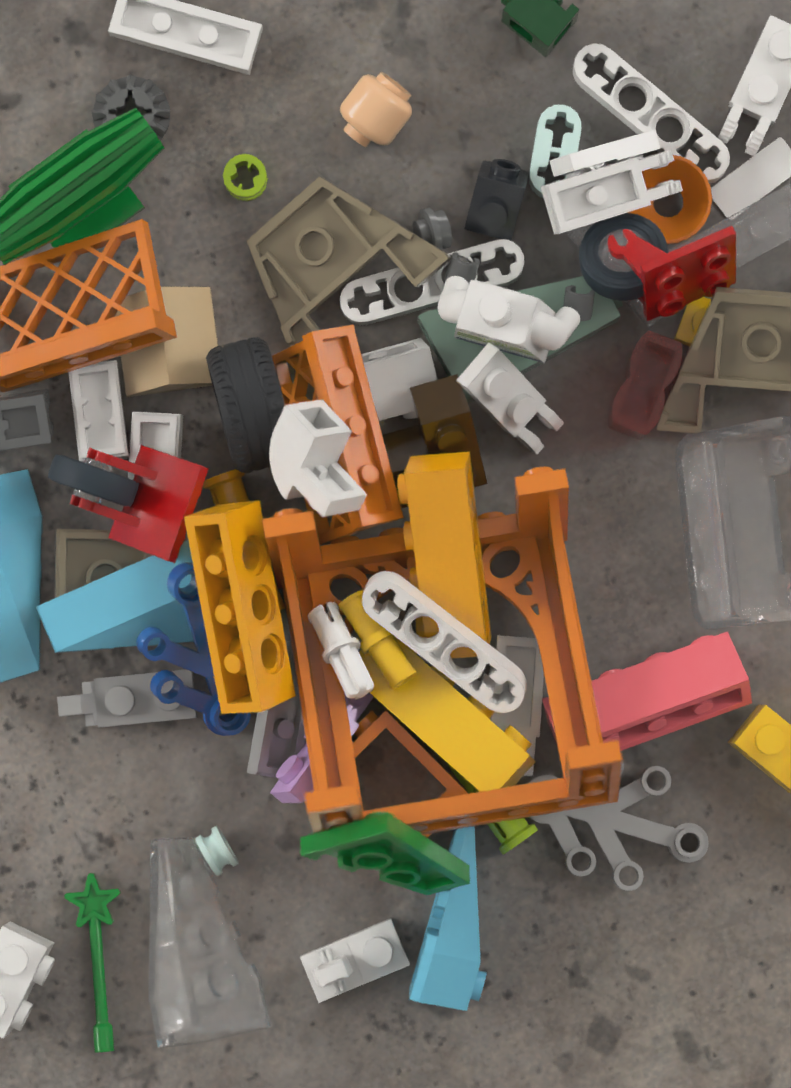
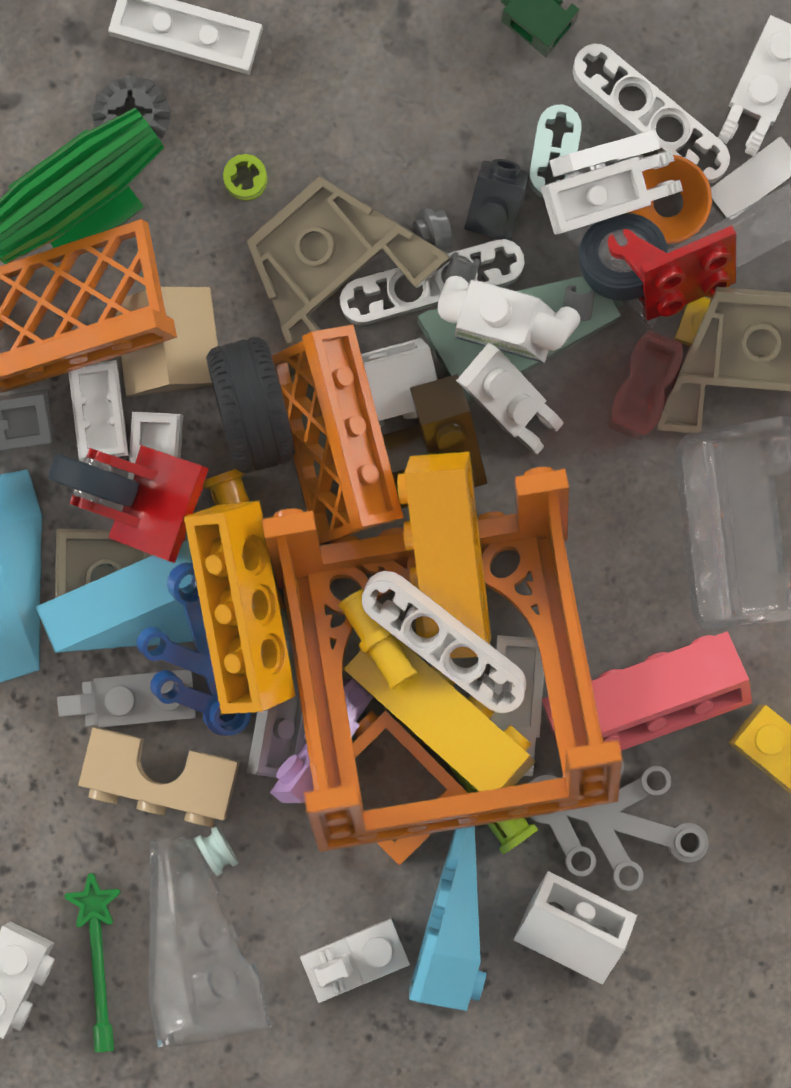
(115, 770): none -> tan arch
(306, 458): white brick -> none
(341, 650): white axle -> none
(376, 110): light nougat head -> none
(393, 849): green wing -> none
(575, 928): none -> white brick

